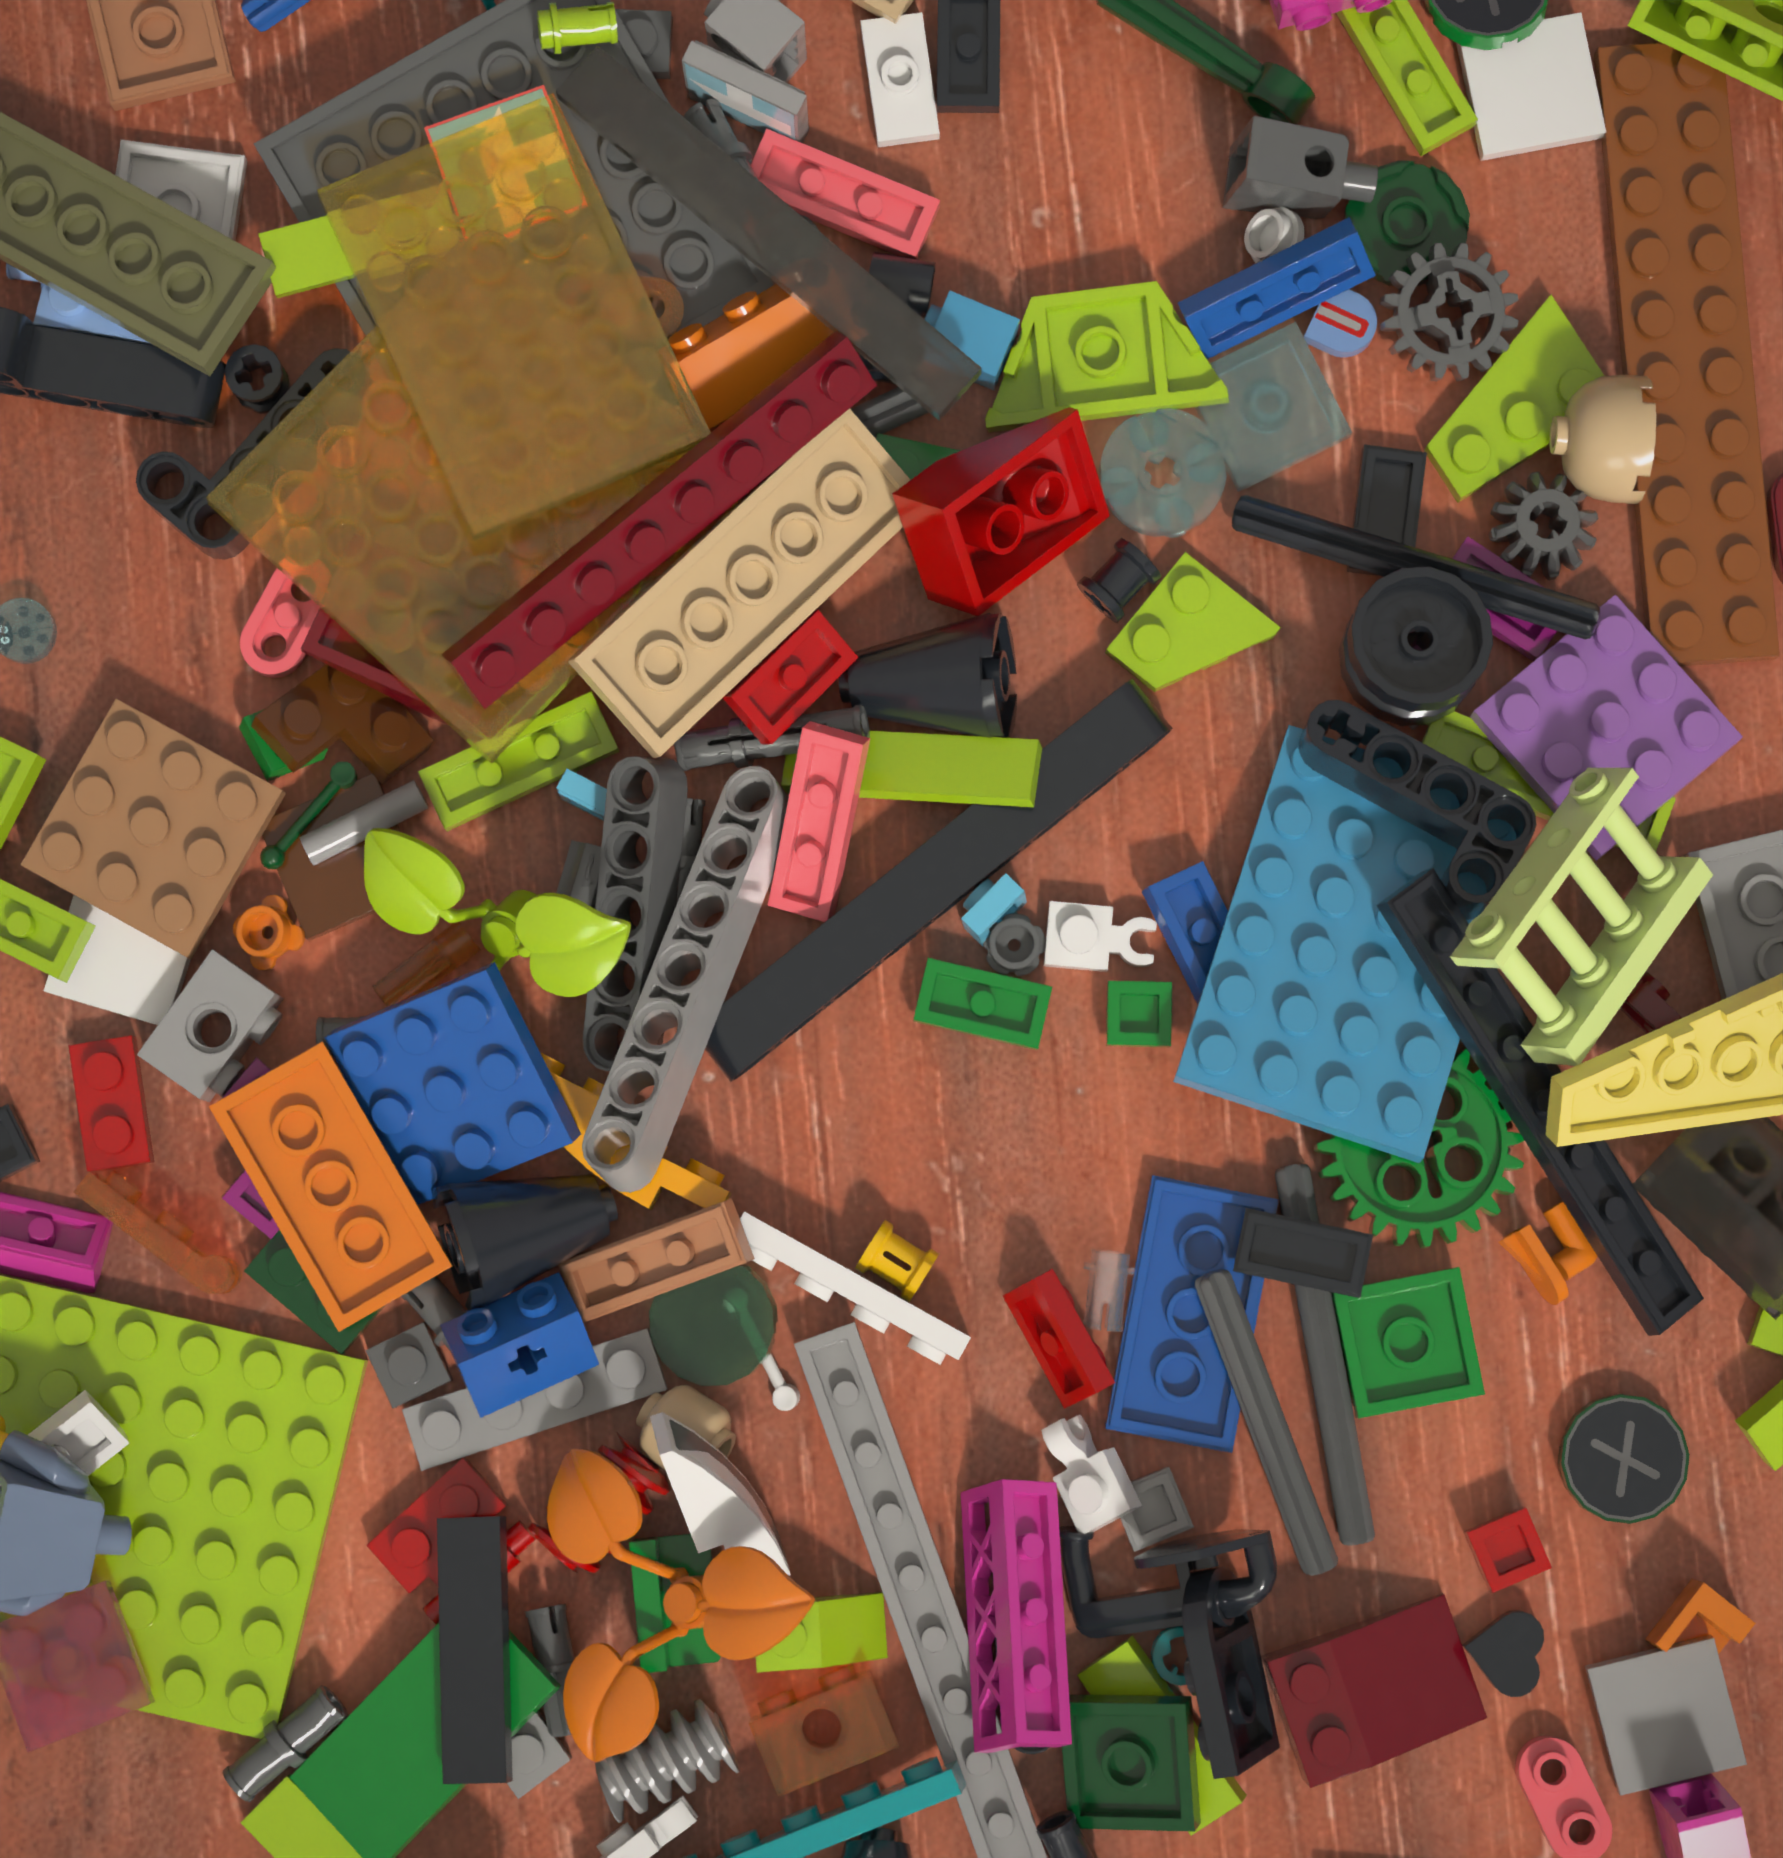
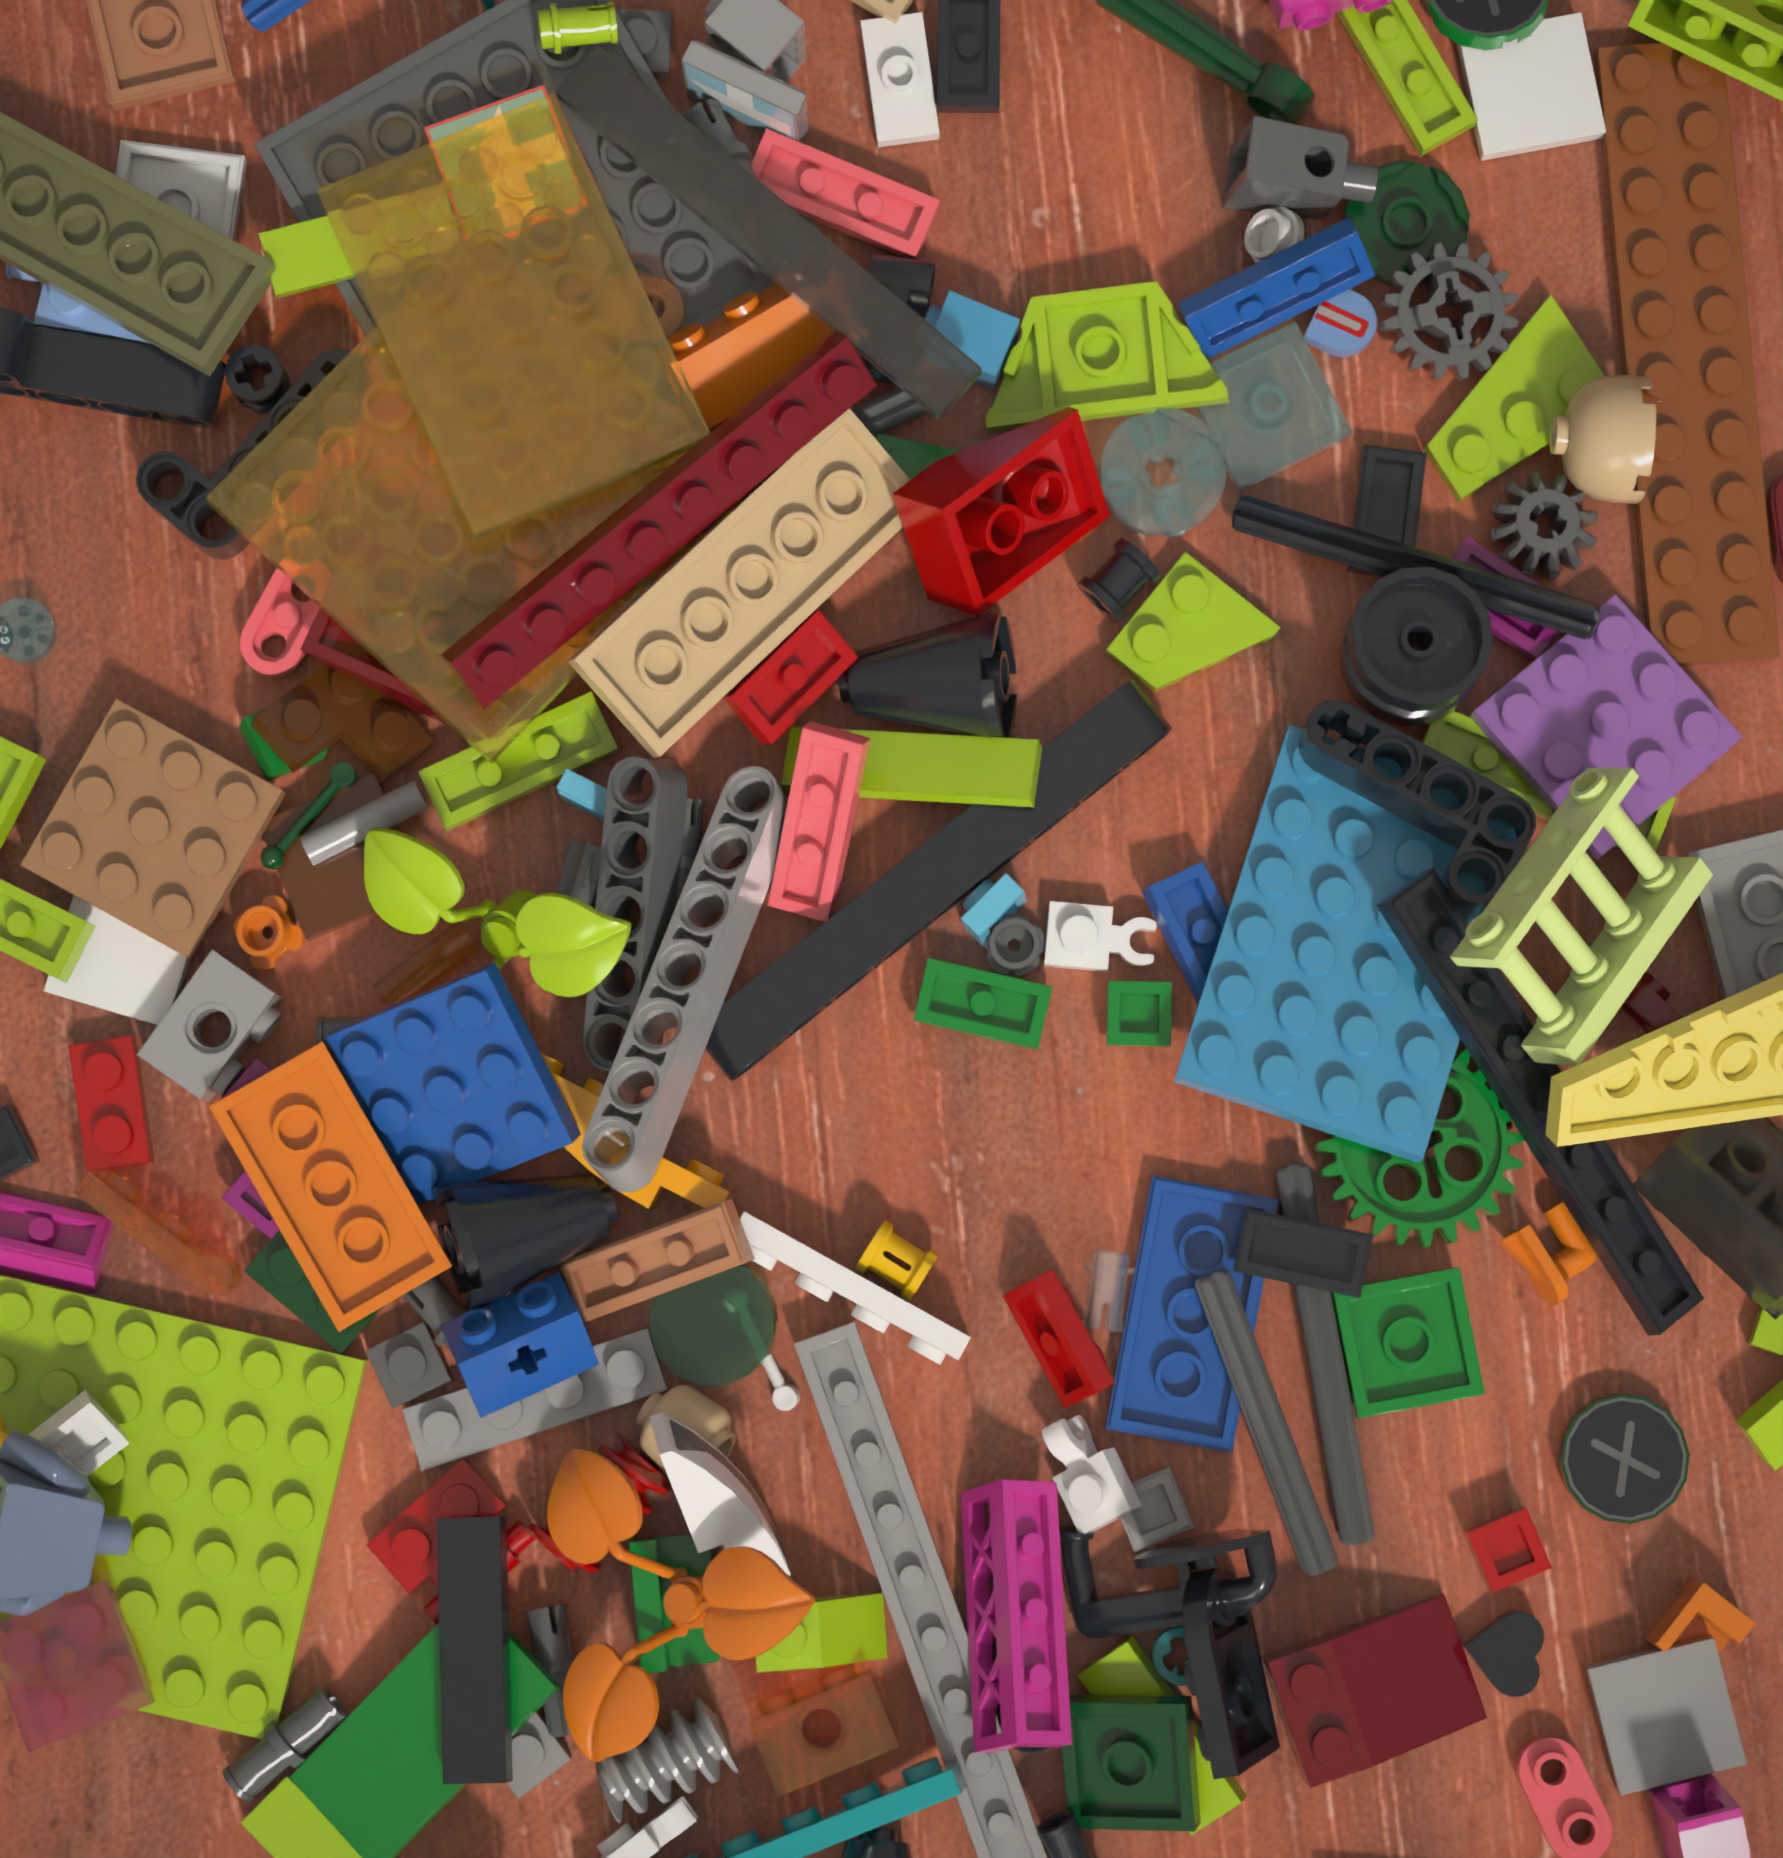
(739, 745): dark grey pin -> none

